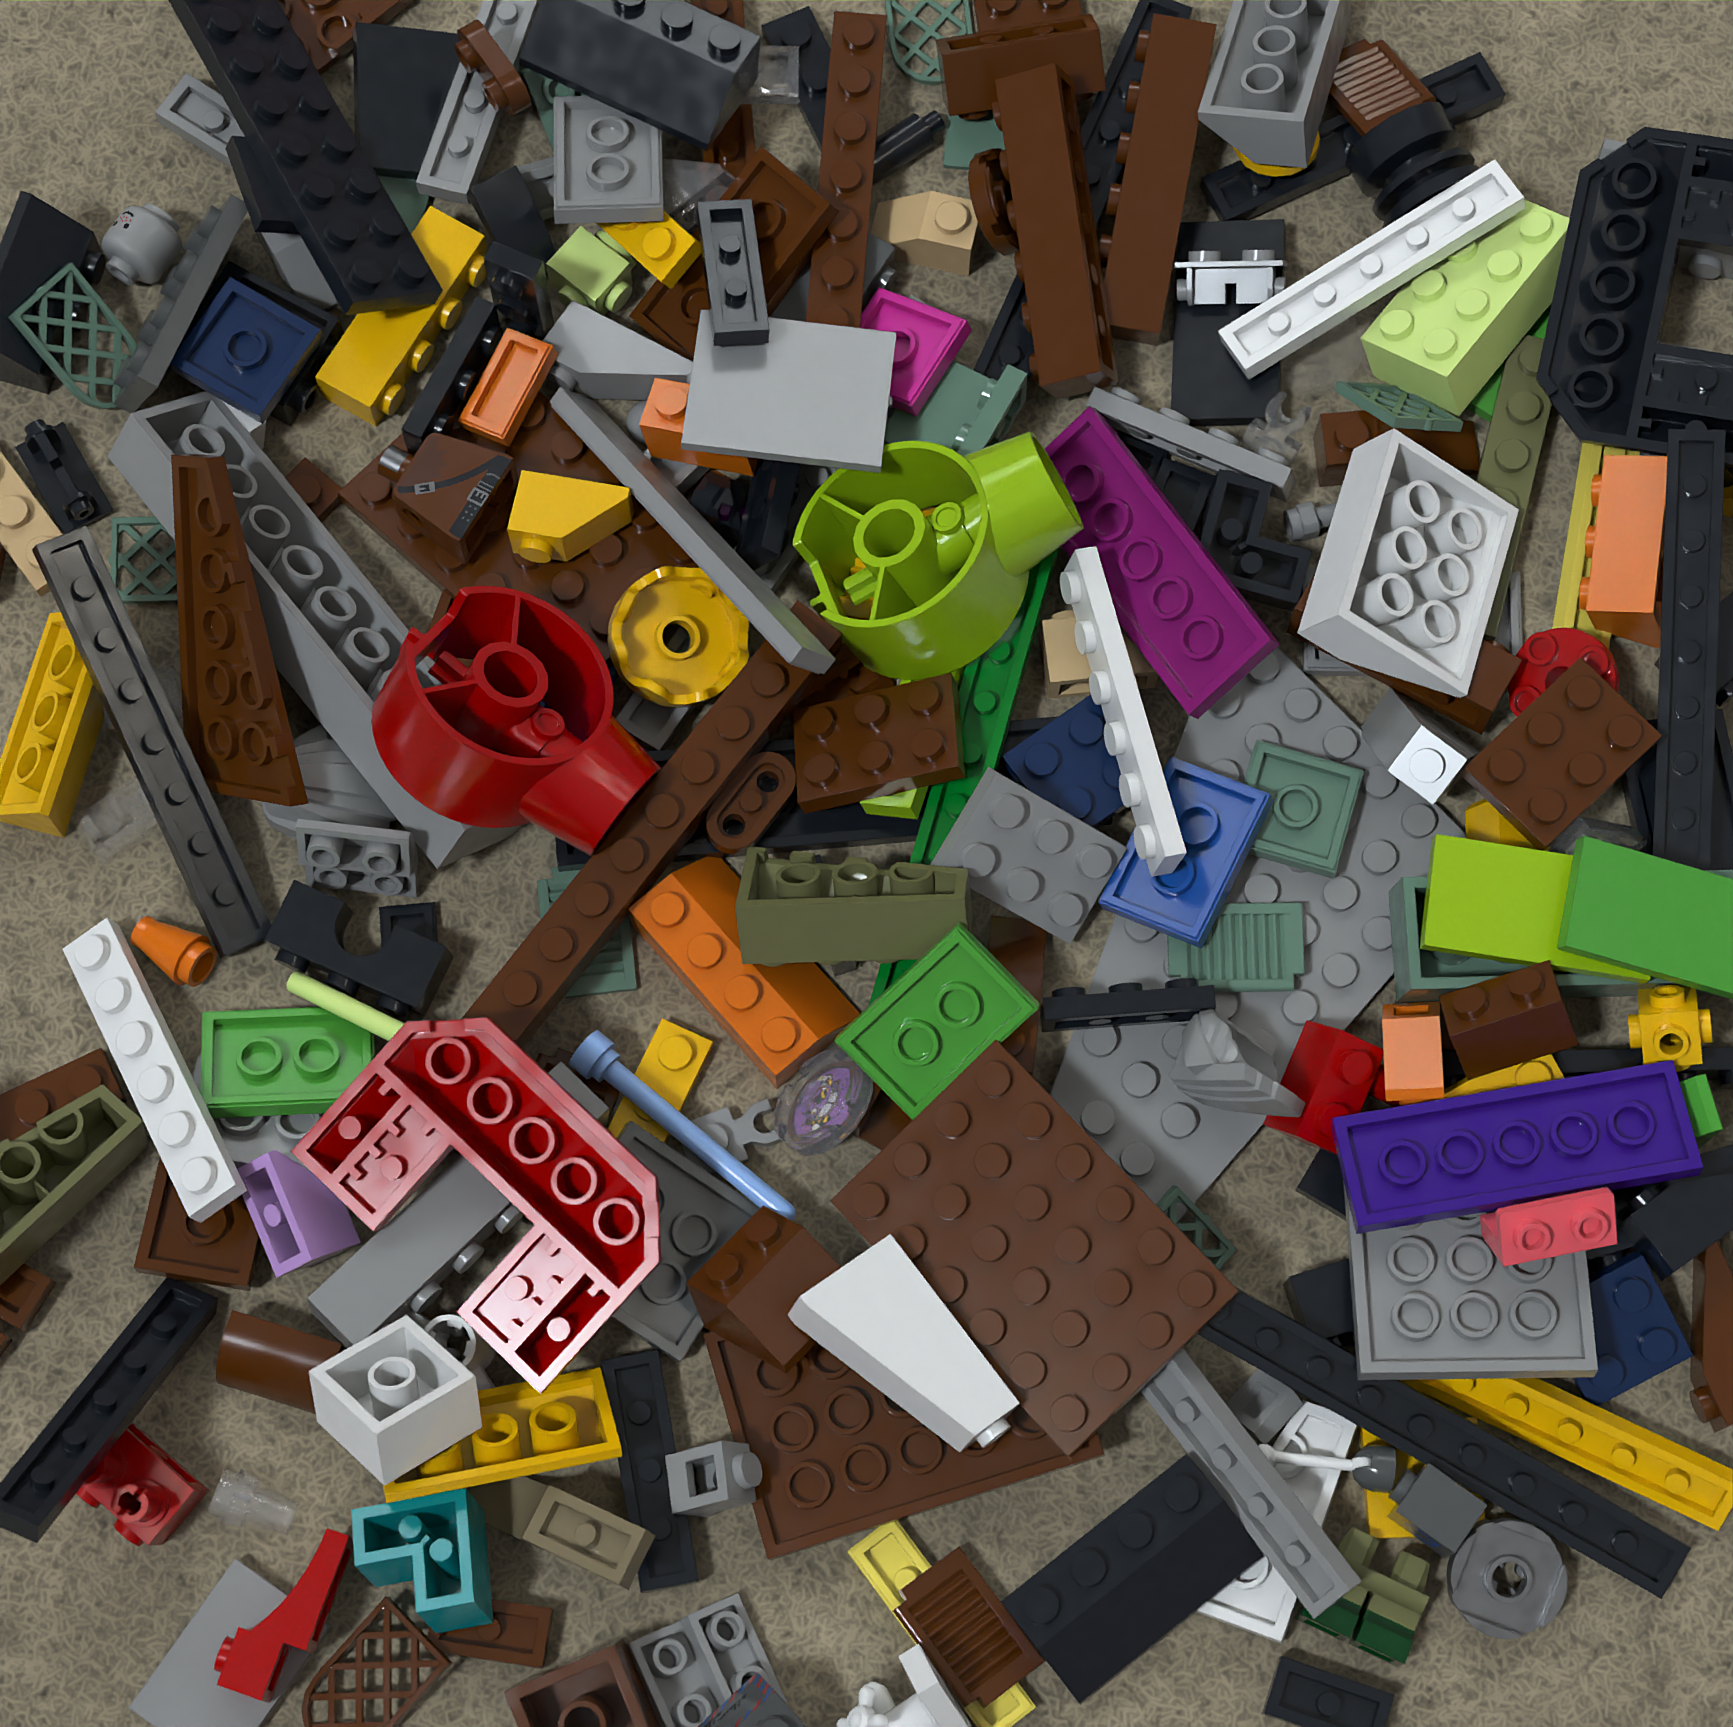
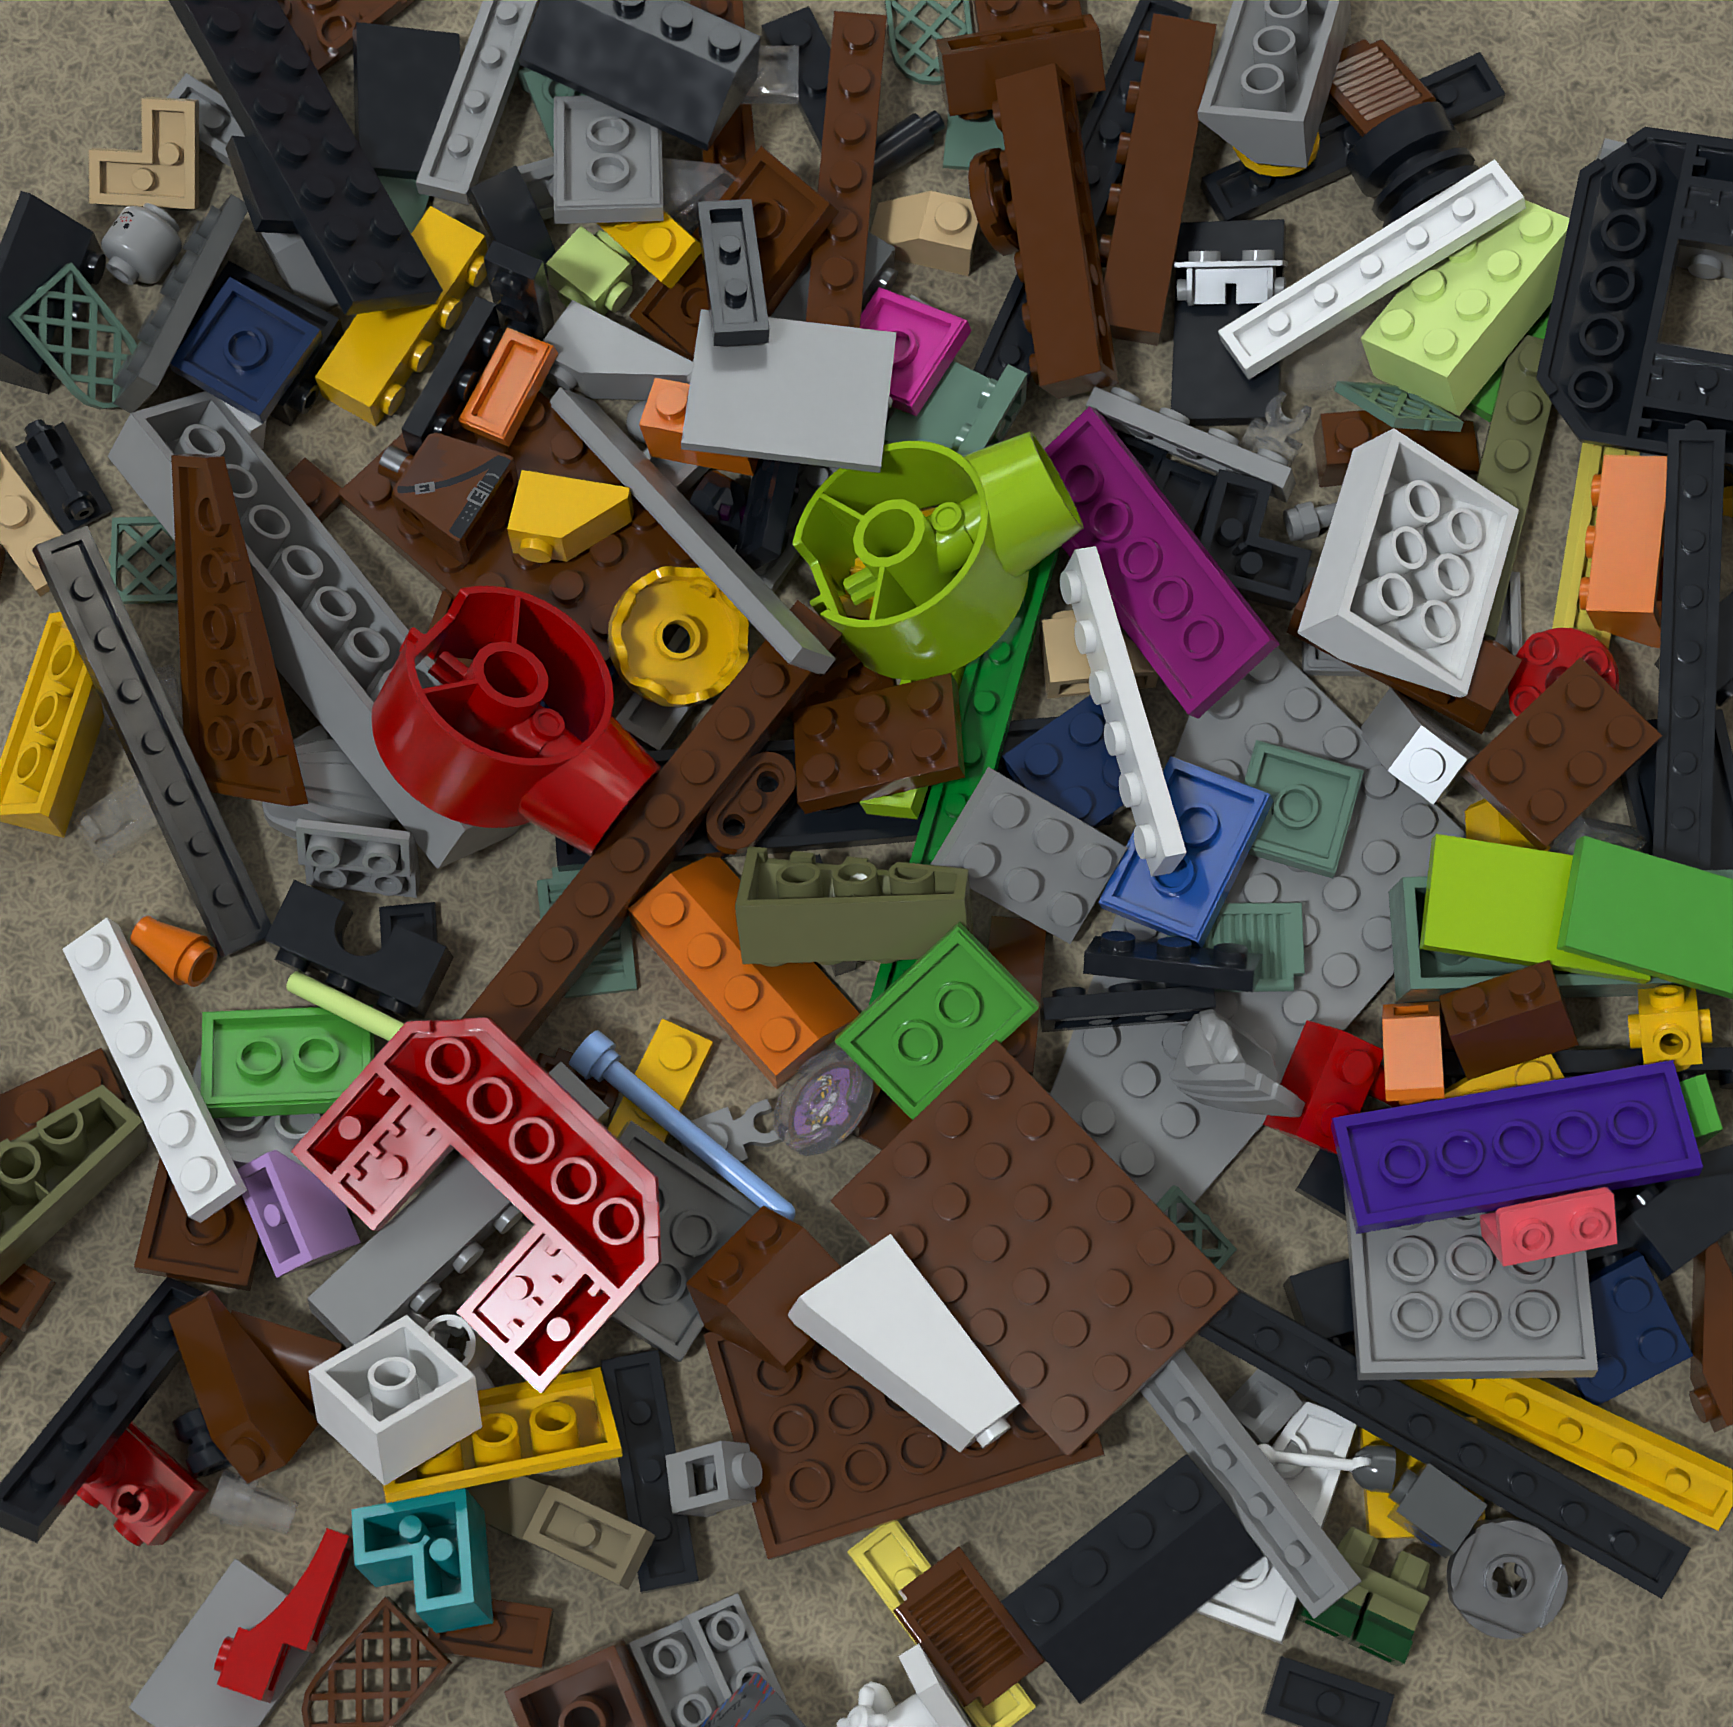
(164, 169): none -> tan plate
(203, 1455): none -> black wheel
(240, 1393): none -> reddish brown slope
(501, 80): reddish brown plate -> none
(1173, 962): none -> black plate

